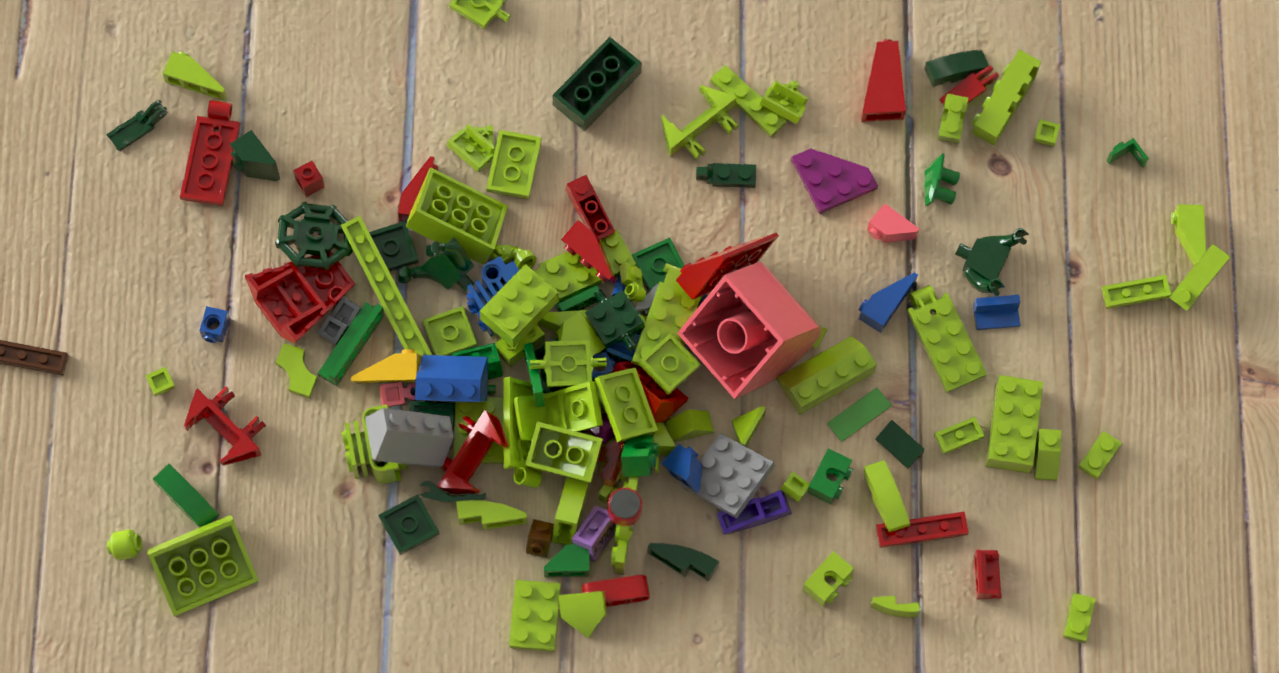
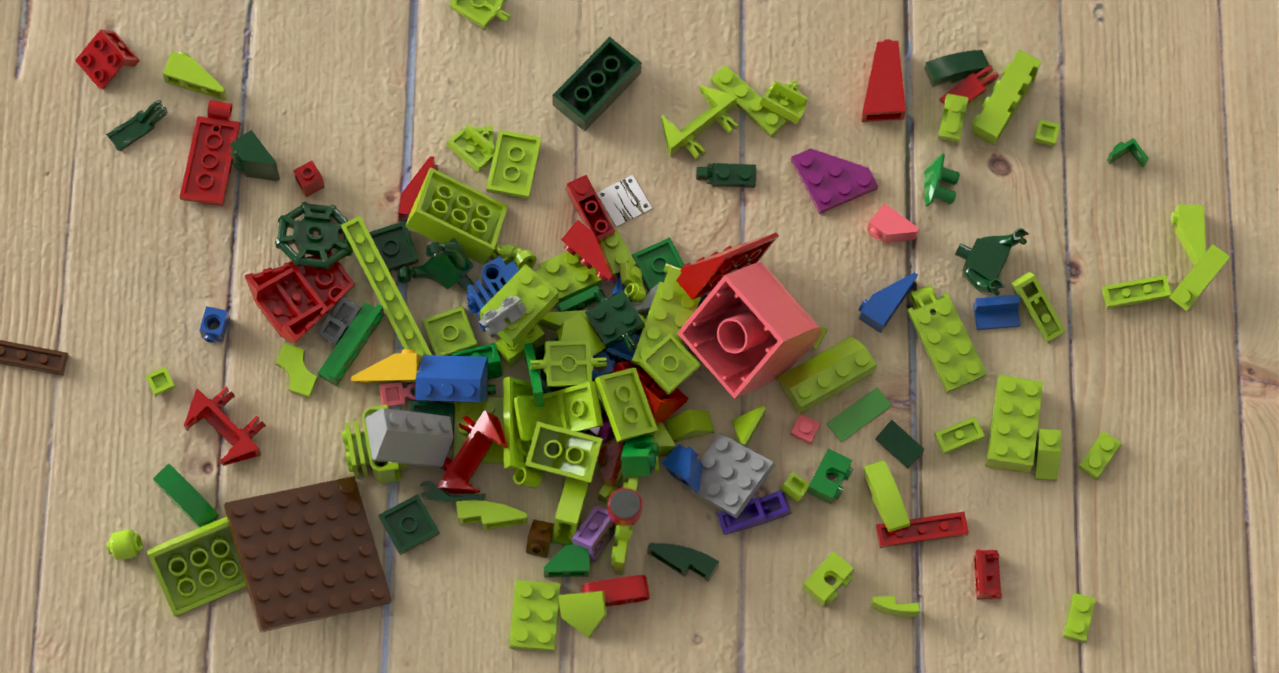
(105, 57): none -> red bracket
(307, 553): none -> reddish brown plate
(495, 318): none -> light grey hinge
(624, 200): none -> white sticker
(805, 429): none -> coral plate
(1038, 306): none -> lime slope

